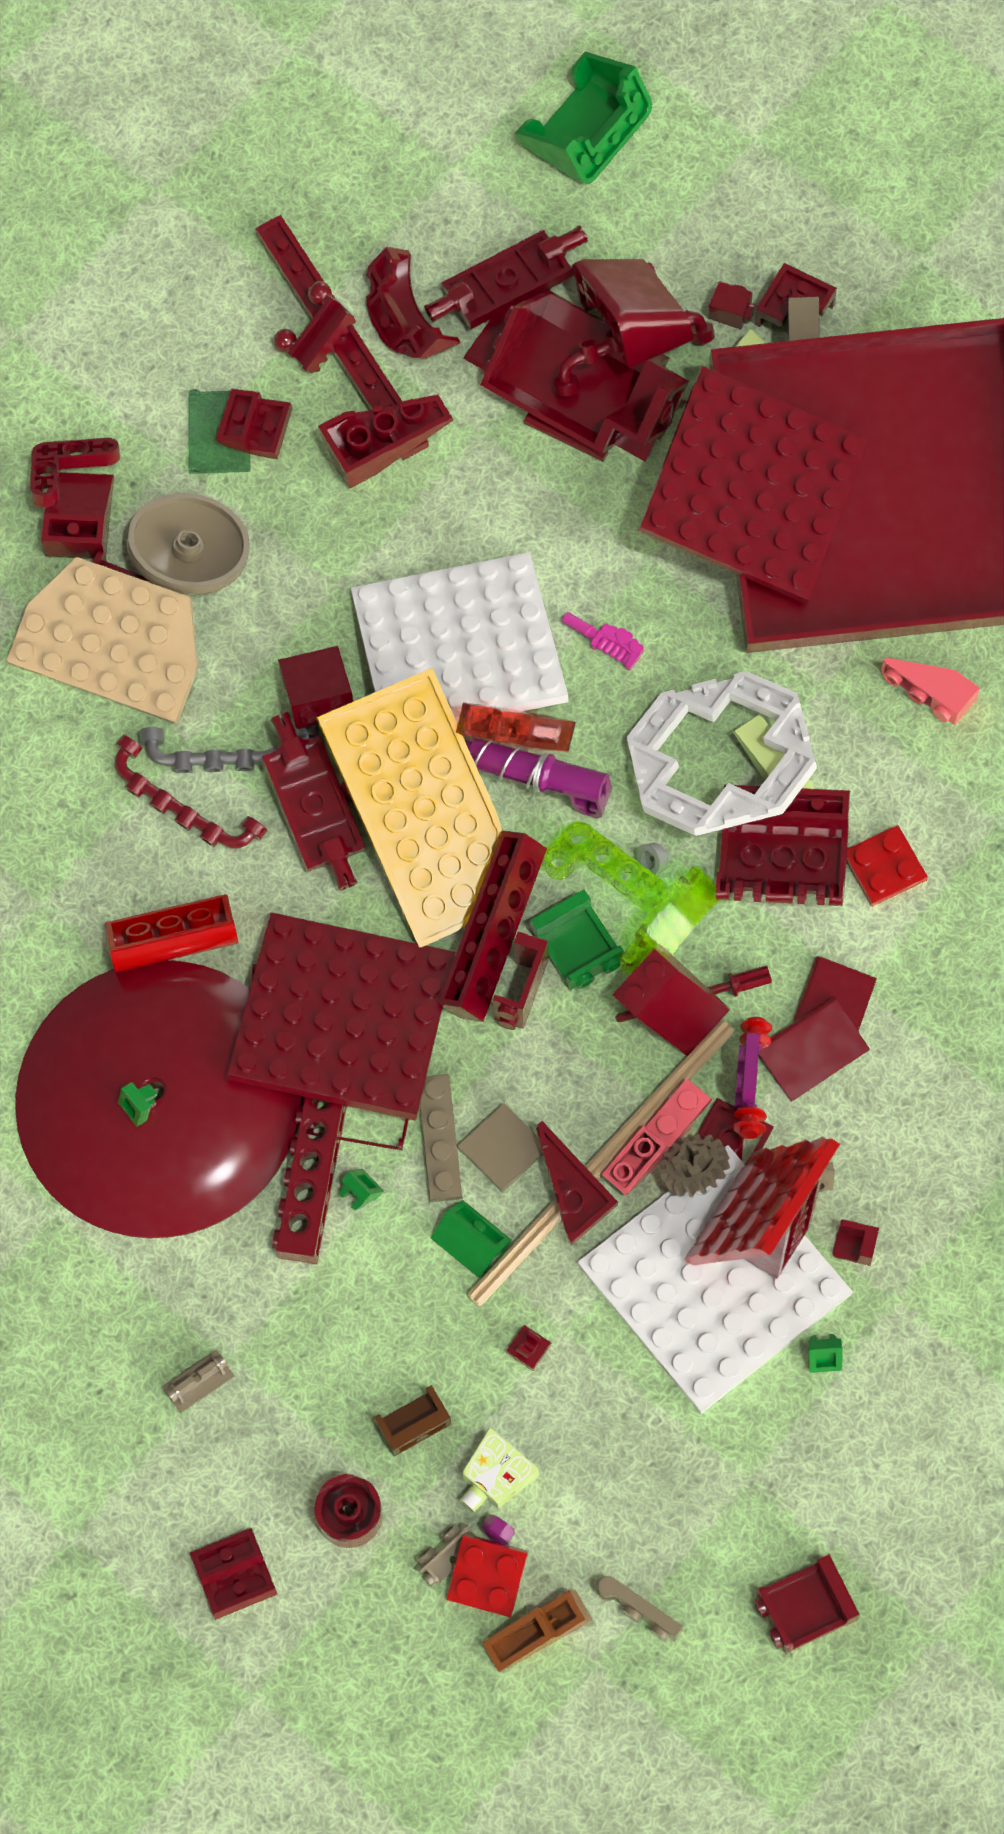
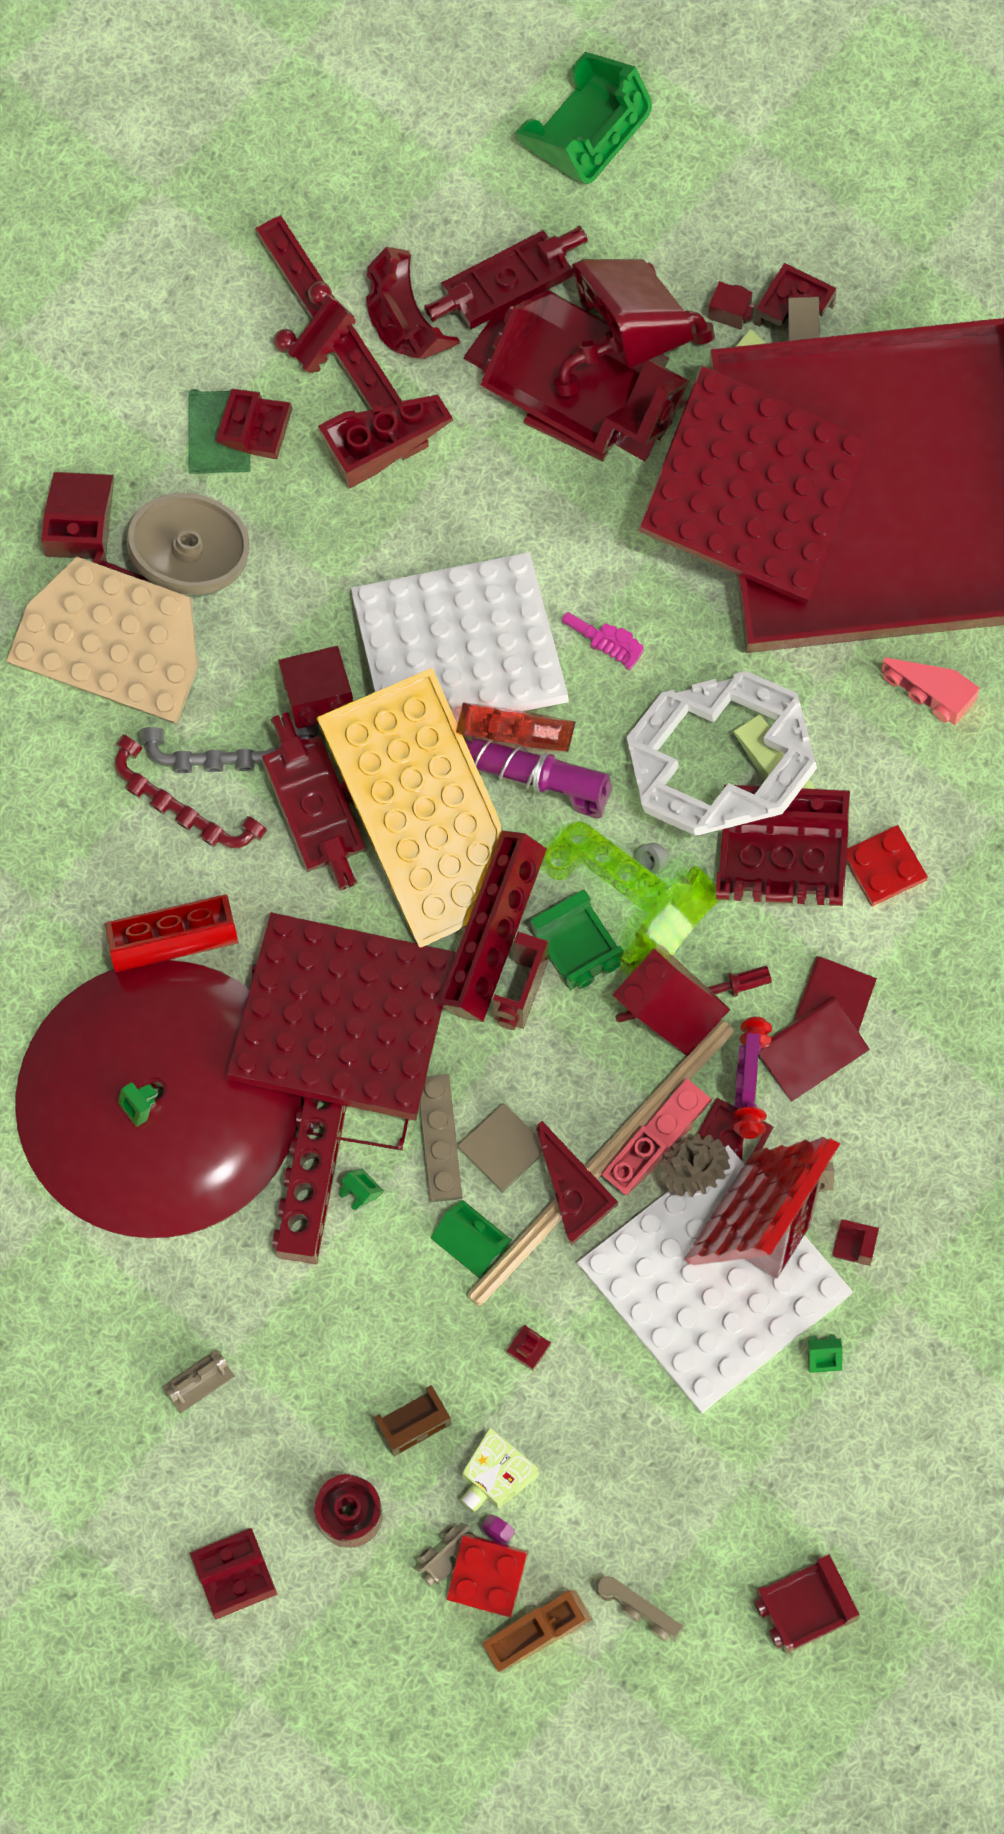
(55, 455): dark red beam -> none

